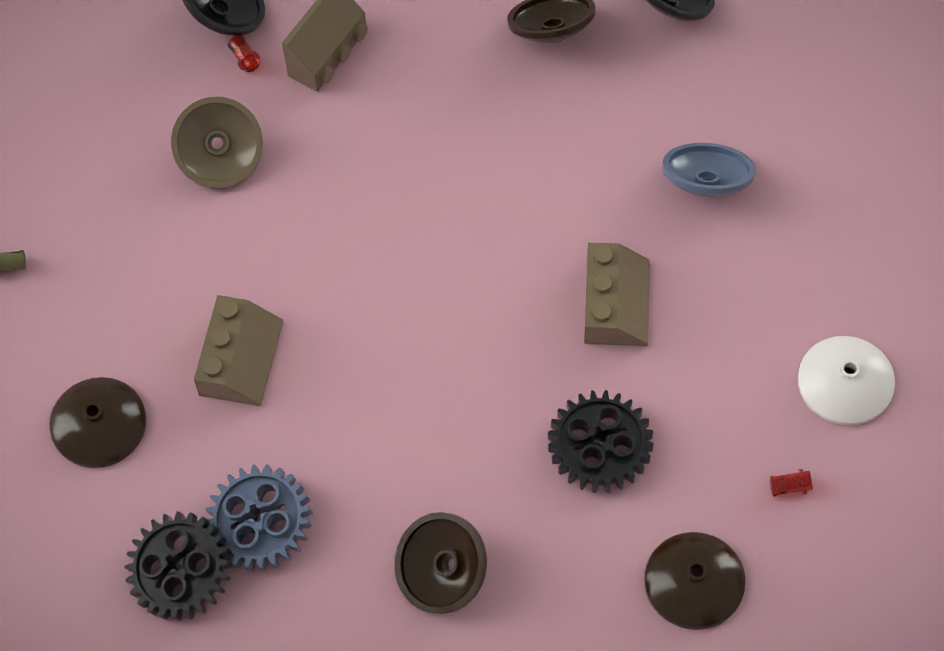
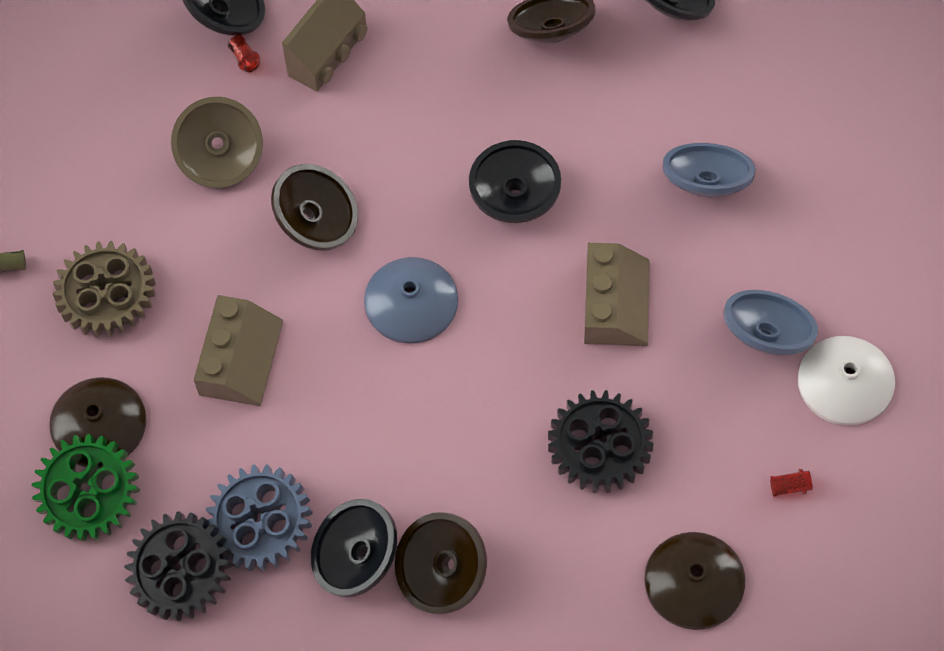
(106, 312): none -> dark tan gear
(109, 502): none -> green gear
(322, 198): none -> dark brown dish
(342, 544): none -> black dish
(412, 315): none -> sand blue dish
(515, 167): none -> black dish
(770, 322): none -> sand blue dish

